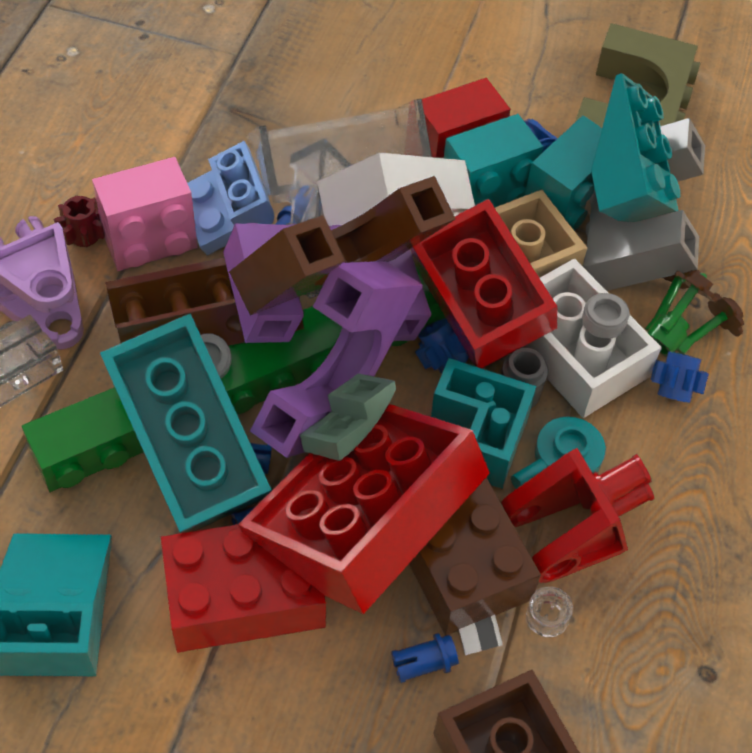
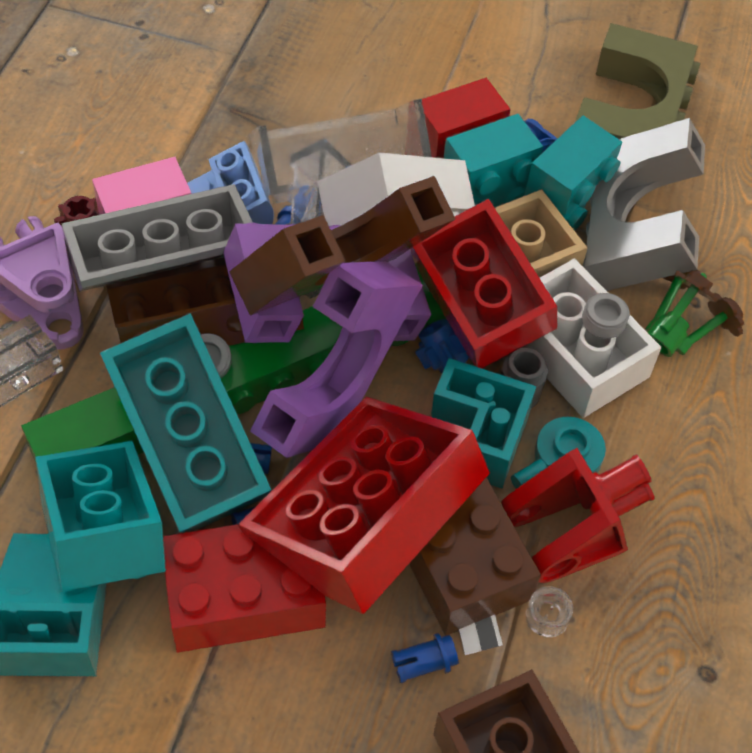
(100, 516): none -> teal brick
(153, 237): none -> light grey slope
(353, 414): sand green slope -> none
(633, 156): teal slope -> none
(679, 377): blue gear -> none

